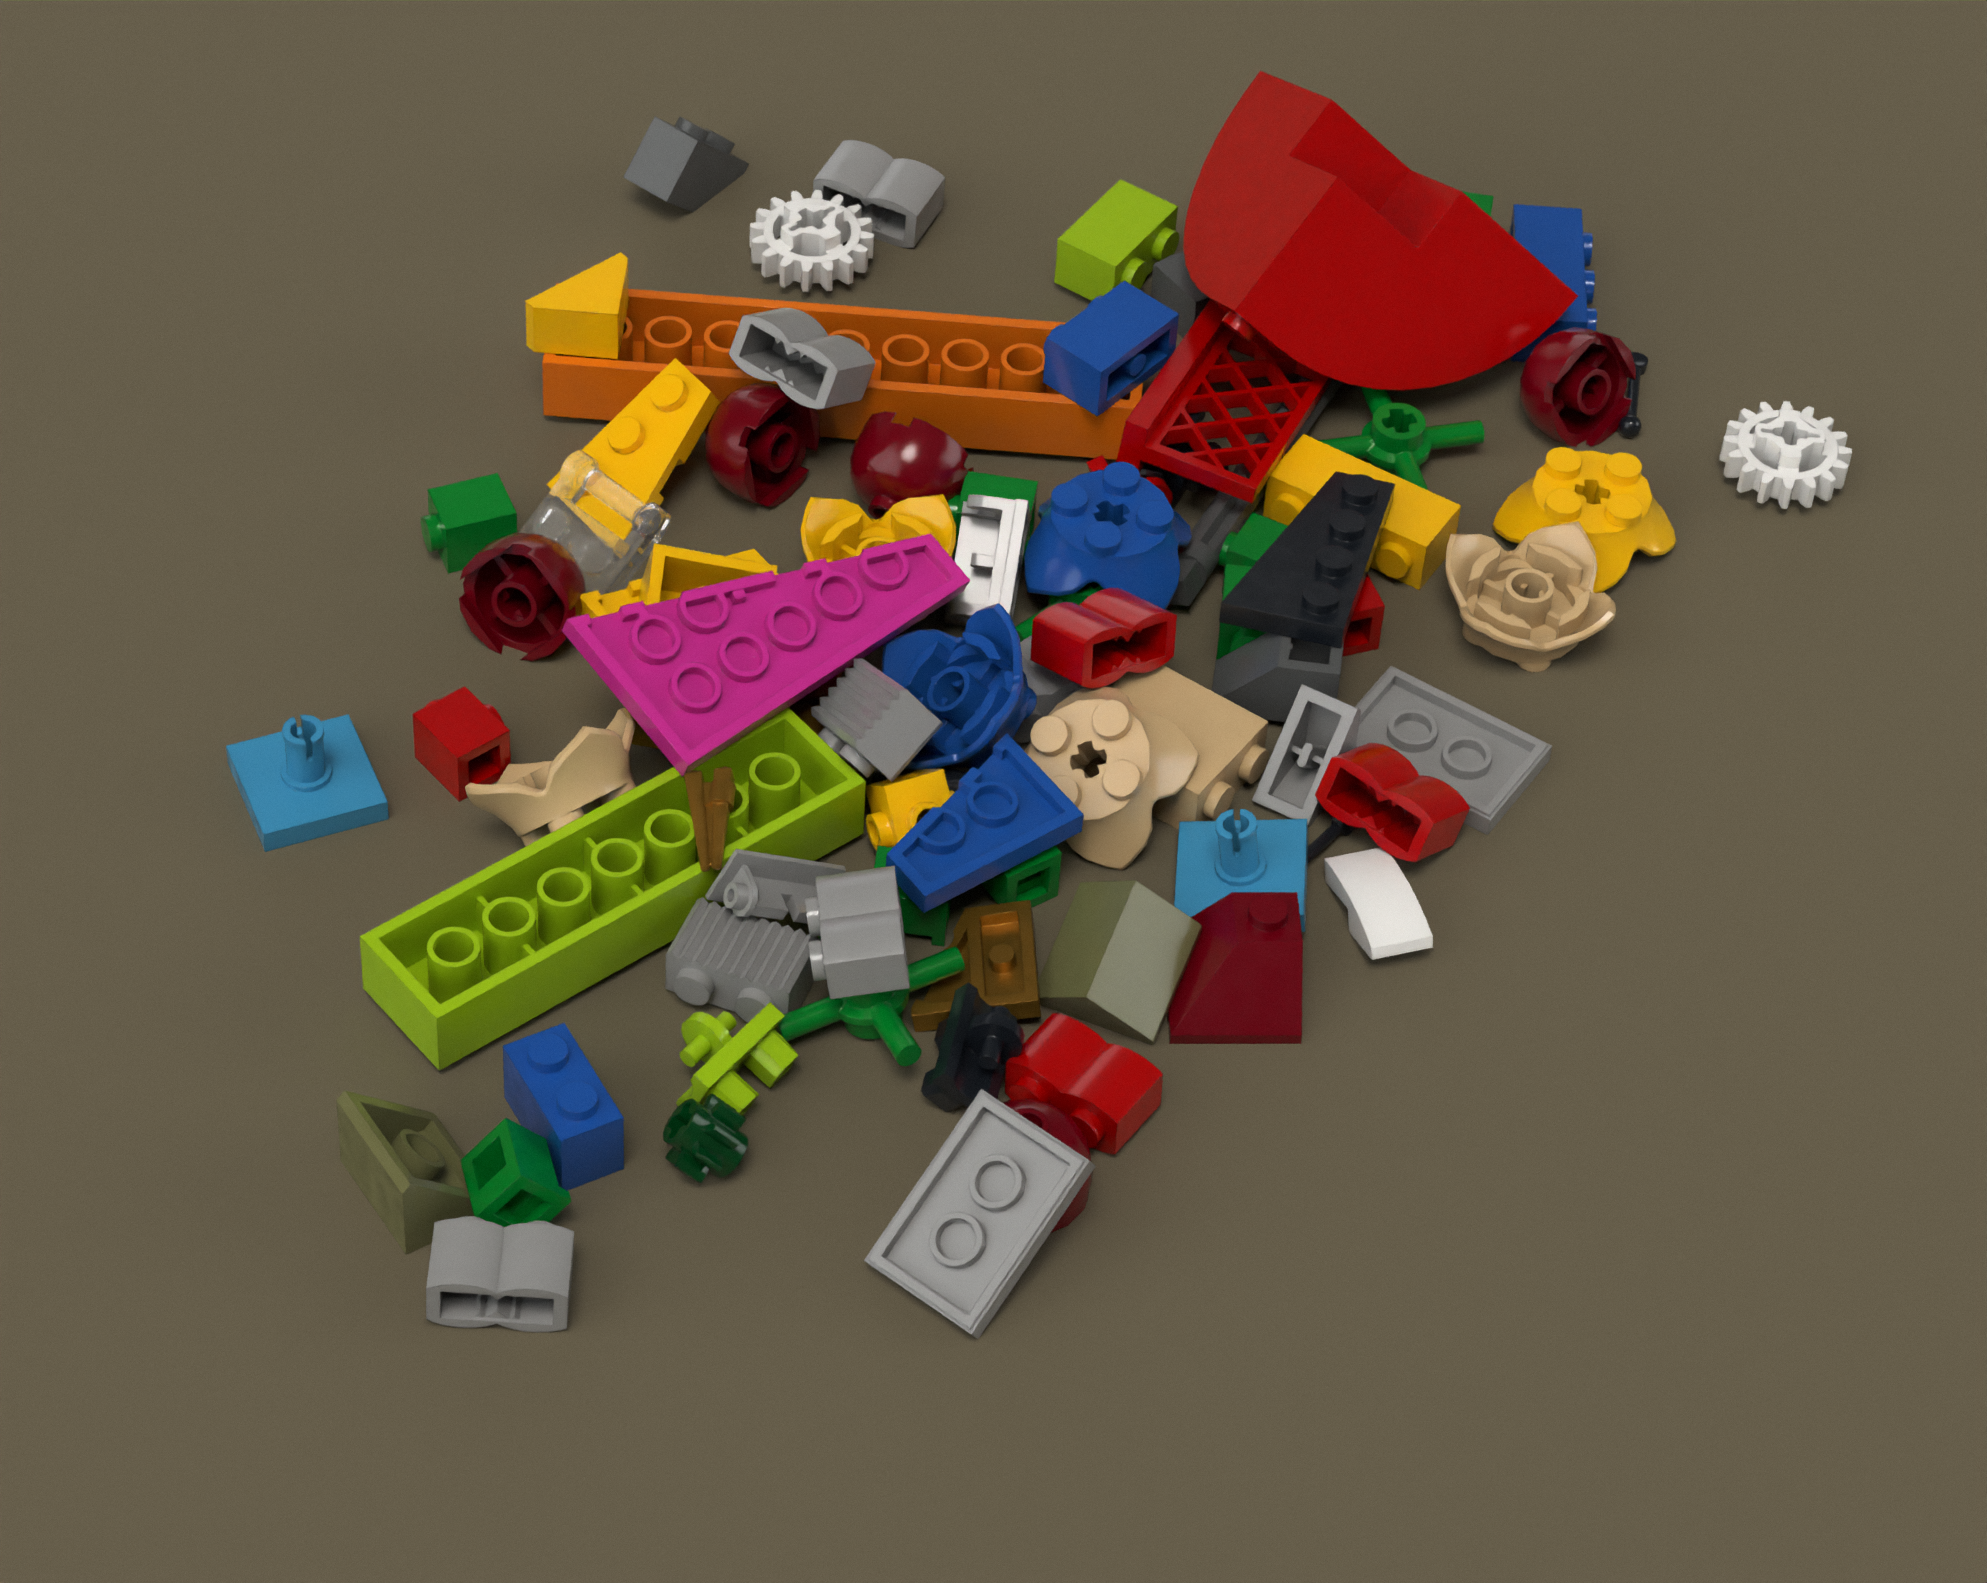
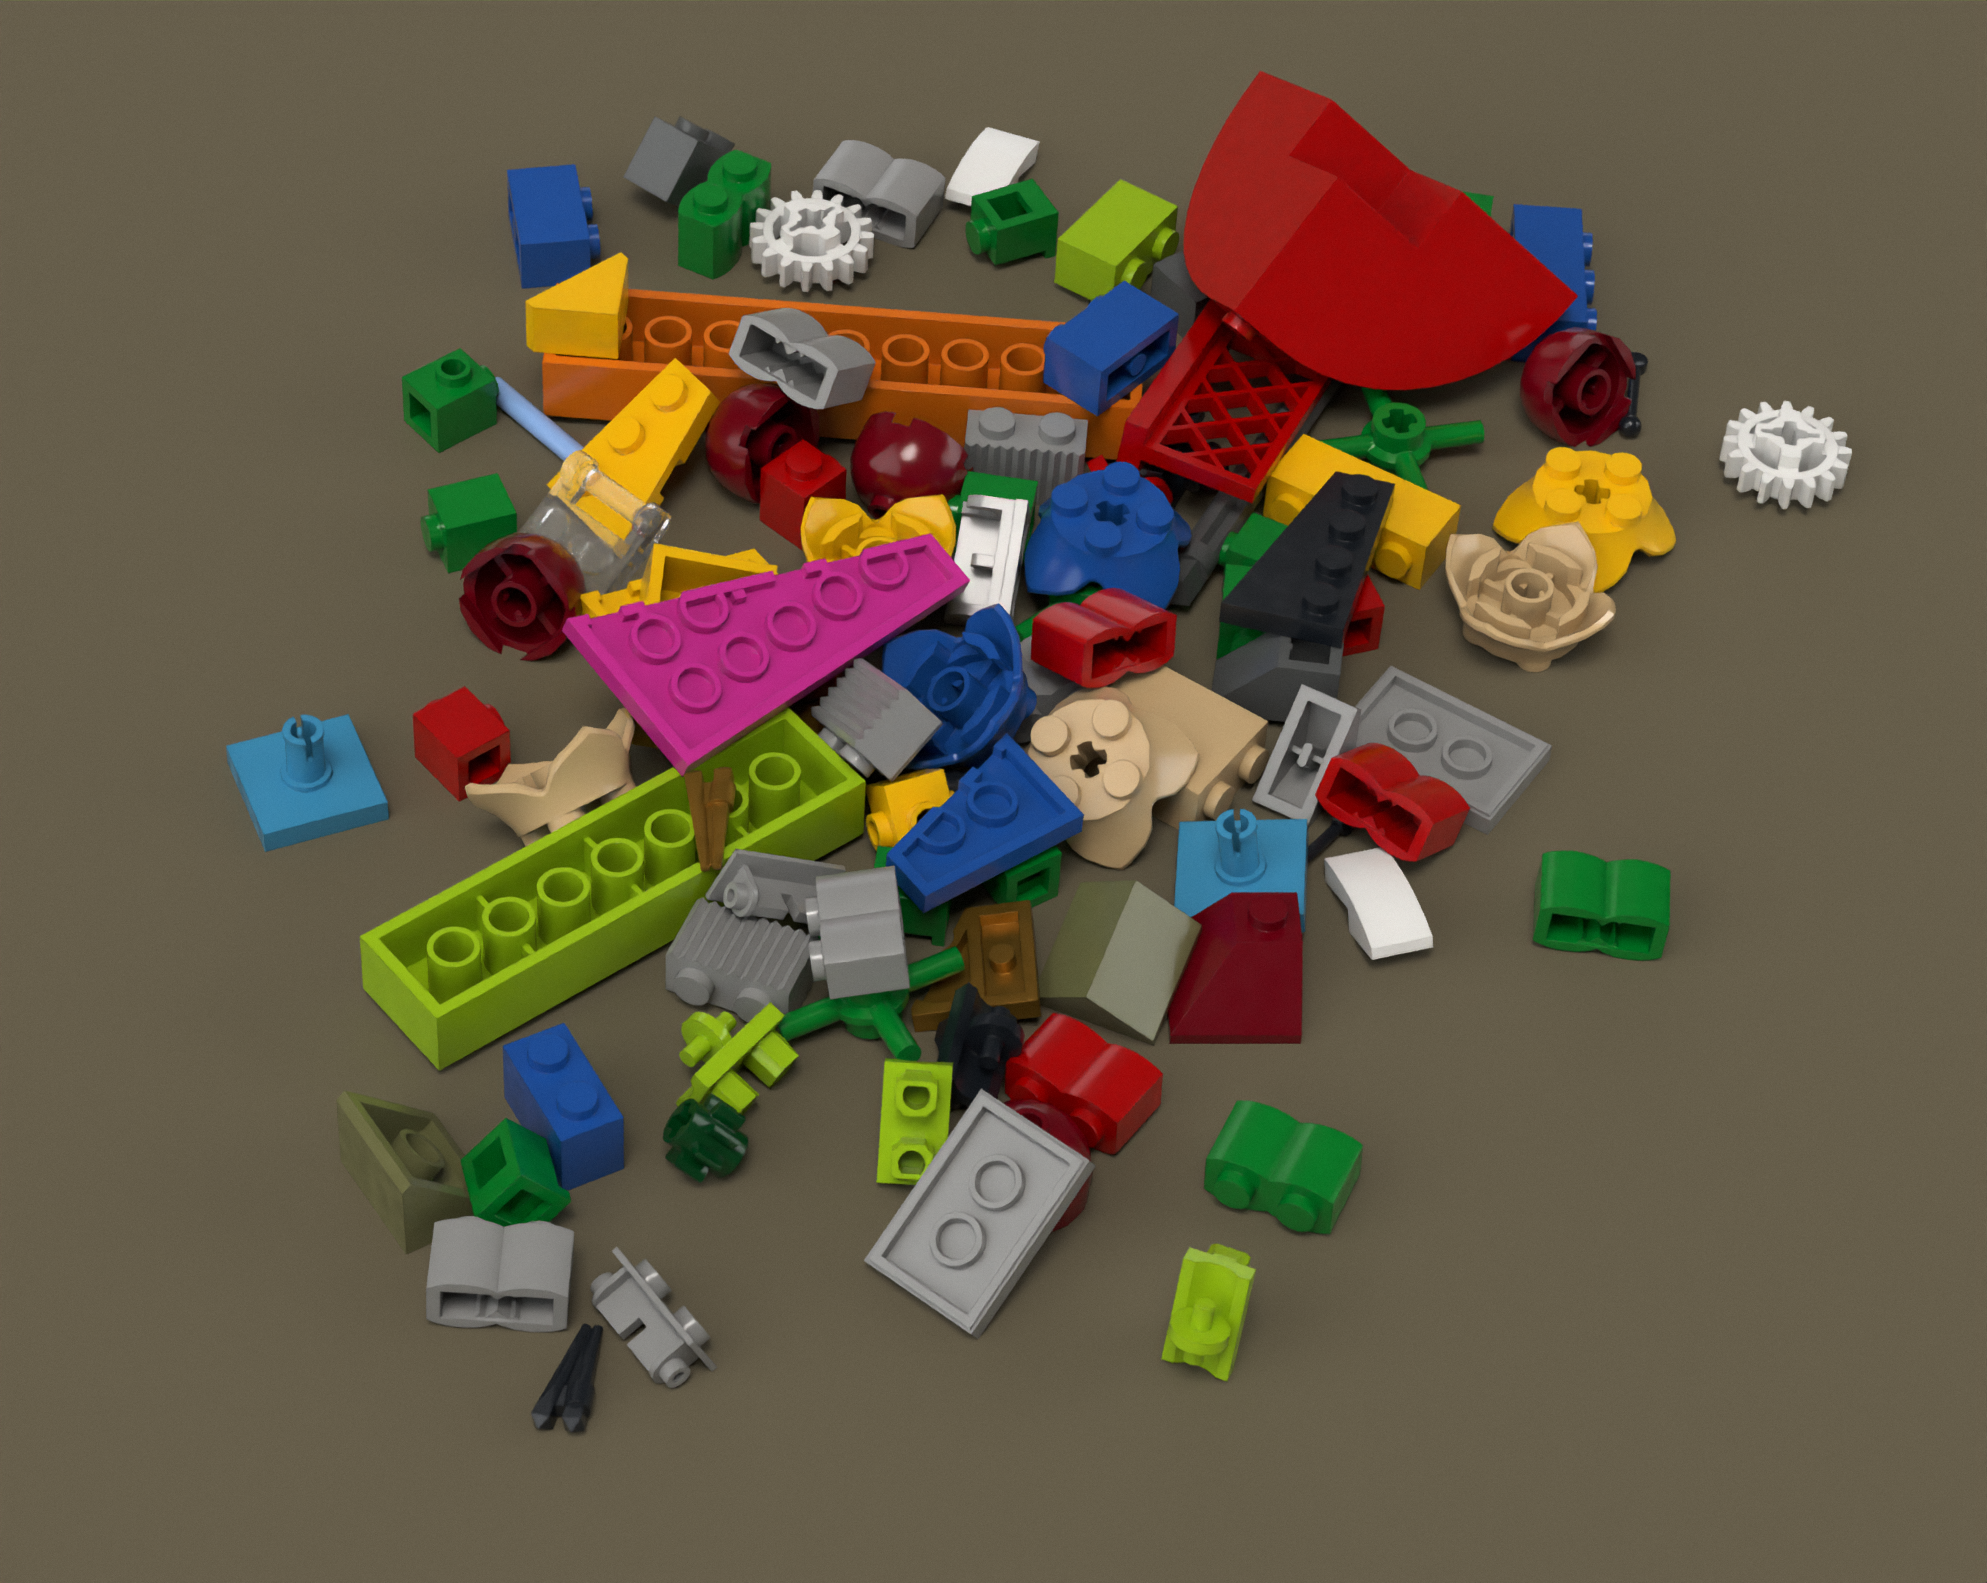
(450, 400): none -> green brick
(535, 421): none -> light blue bar
(550, 224): none -> blue brick
(571, 1386): none -> black piece
(670, 1339): none -> light grey hinge
(718, 213): none -> green brick
(790, 483): none -> red brick
(912, 1118): none -> lime hips
(991, 163): none -> white slope
(1013, 223): none -> green brick
(1026, 446): none -> light grey brick
(1209, 1309): none -> lime hips
(1283, 1167): none -> green brick
(1602, 905): none -> green brick

